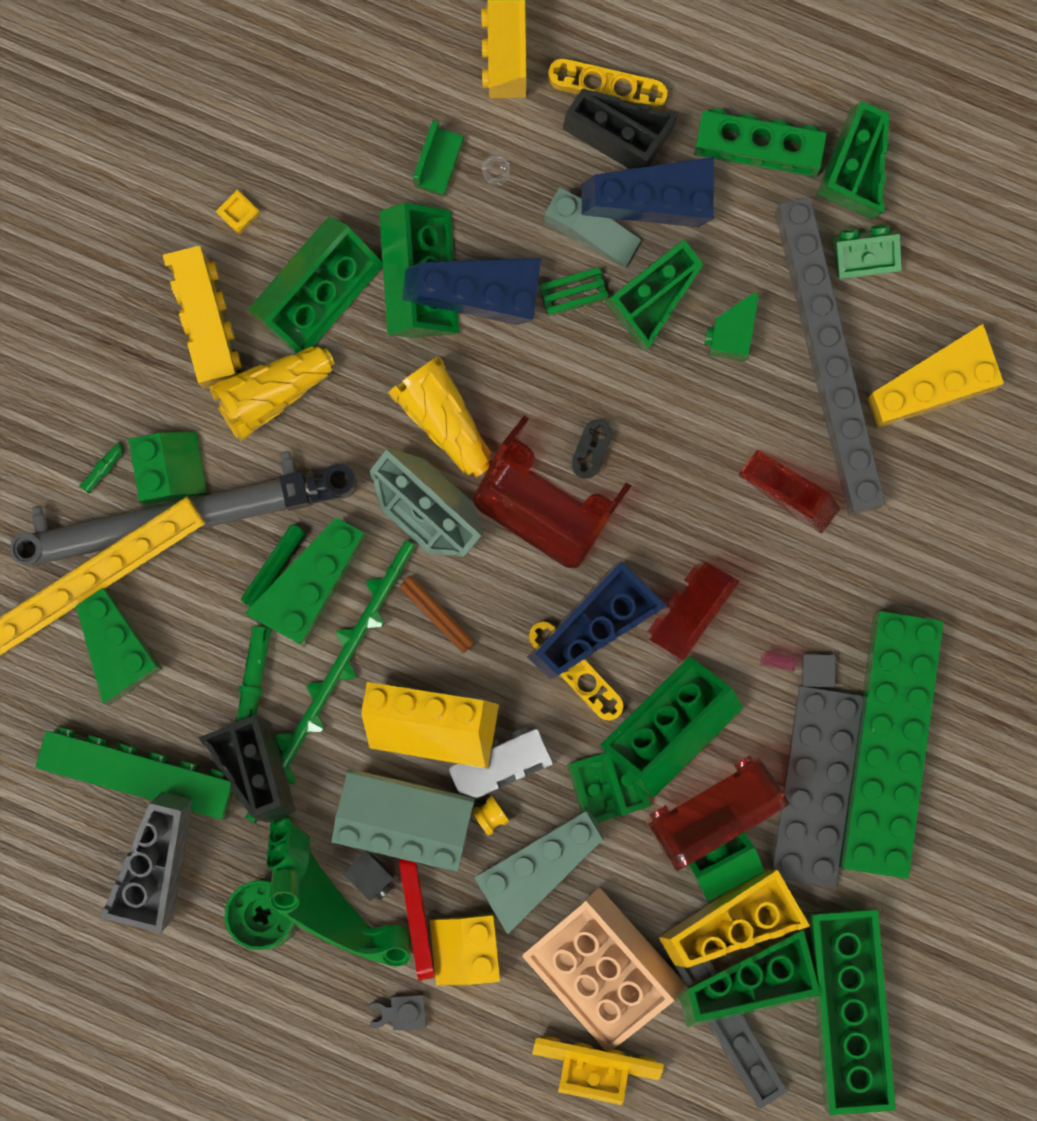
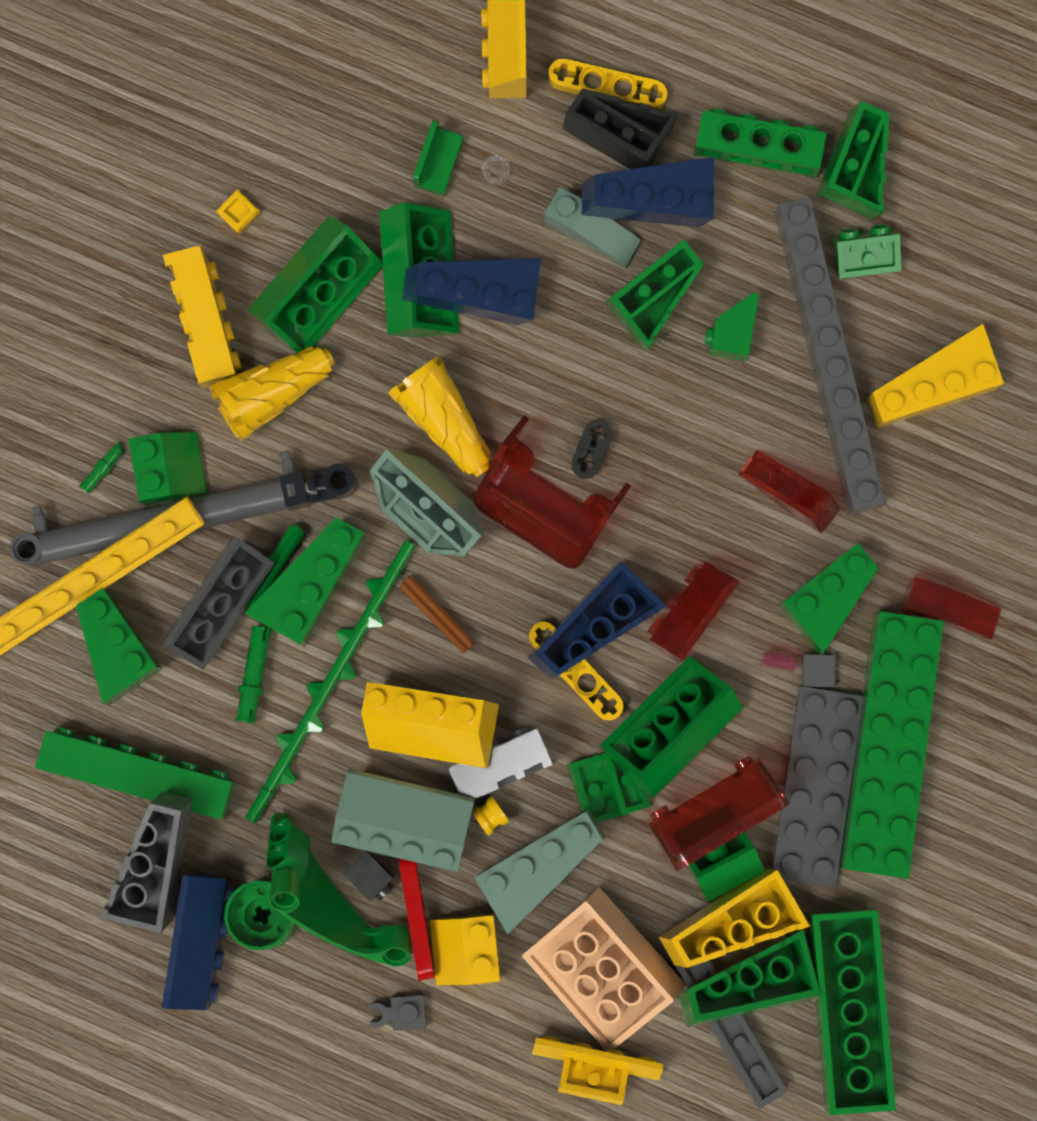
(197, 942): none -> dark blue slope
(217, 602): none -> dark grey slope
(253, 766): pearl dark grey wedge -> none
(579, 277): green tile -> none
(829, 597): none -> green wedge
(952, 607): none -> clear red slope

